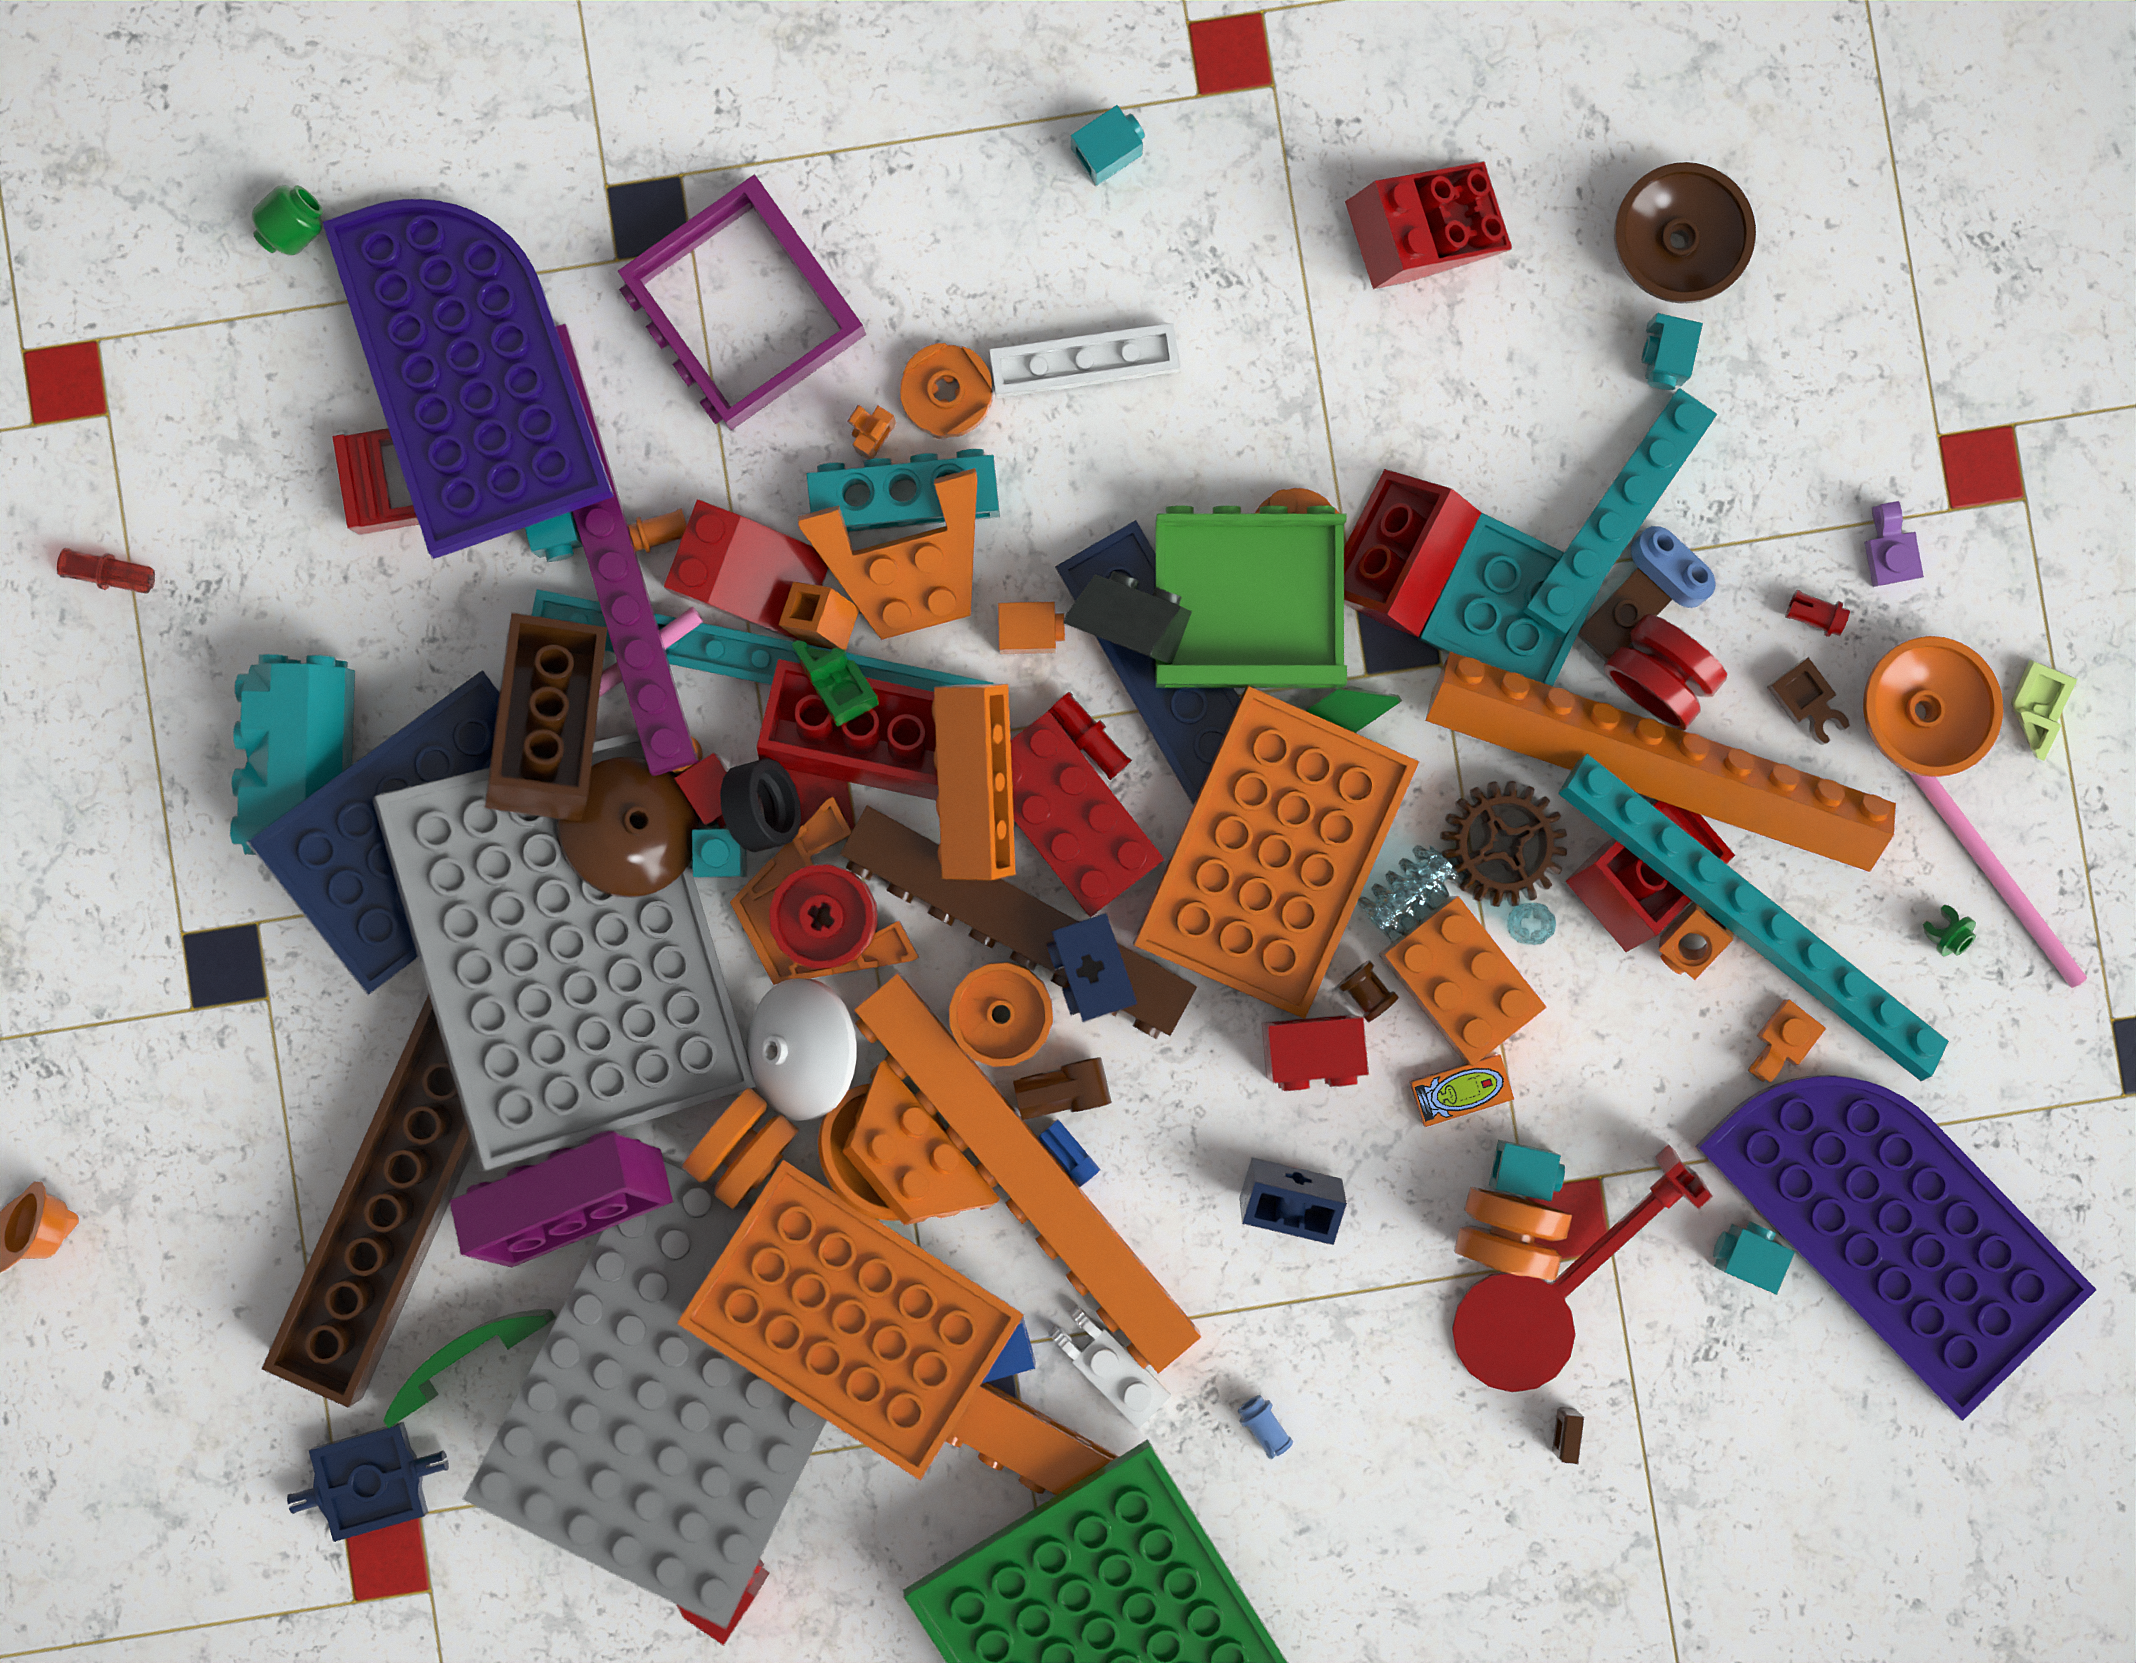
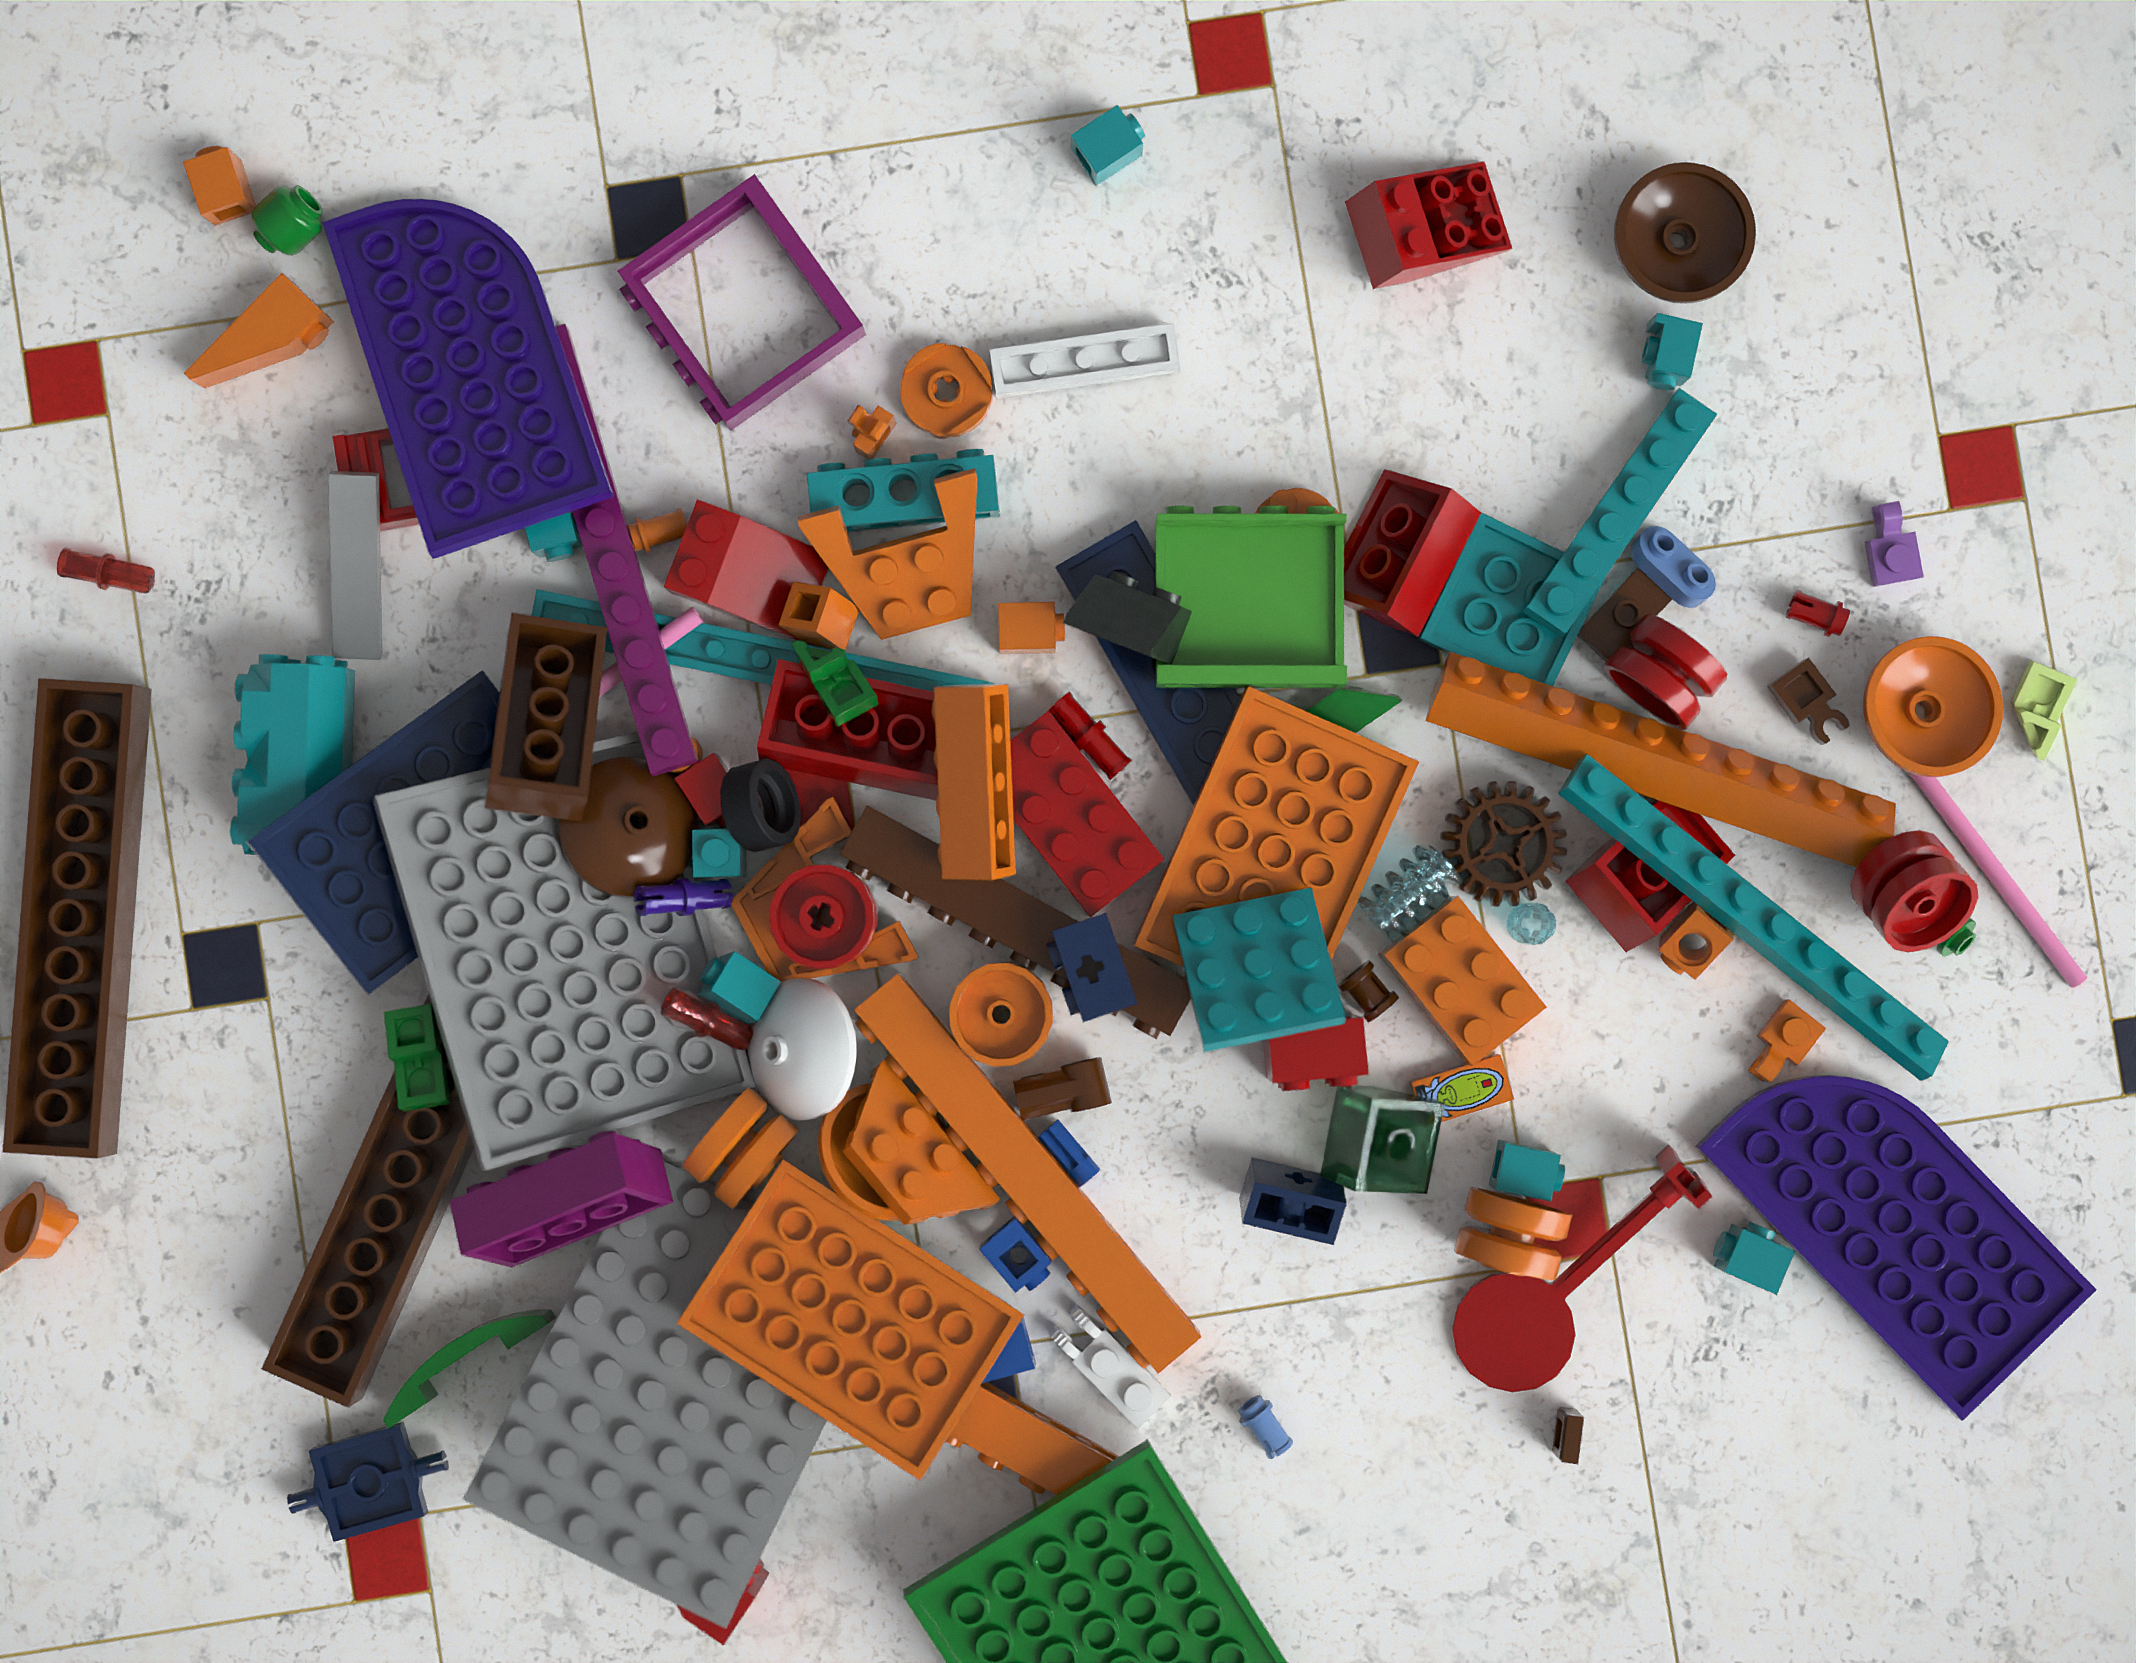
(77, 919): none -> reddish brown brick
(219, 184): none -> orange brick
(271, 330): none -> orange slope
(355, 564): none -> light grey tile
(417, 1057): none -> green slope
(683, 897): none -> dark purple pin
(706, 1019): none -> clear red axle
(737, 987): none -> teal brick
(998, 1249): none -> blue brick
(1258, 969): none -> teal plate
(1381, 1140): none -> clear green slope
(1914, 891): none -> red wheel

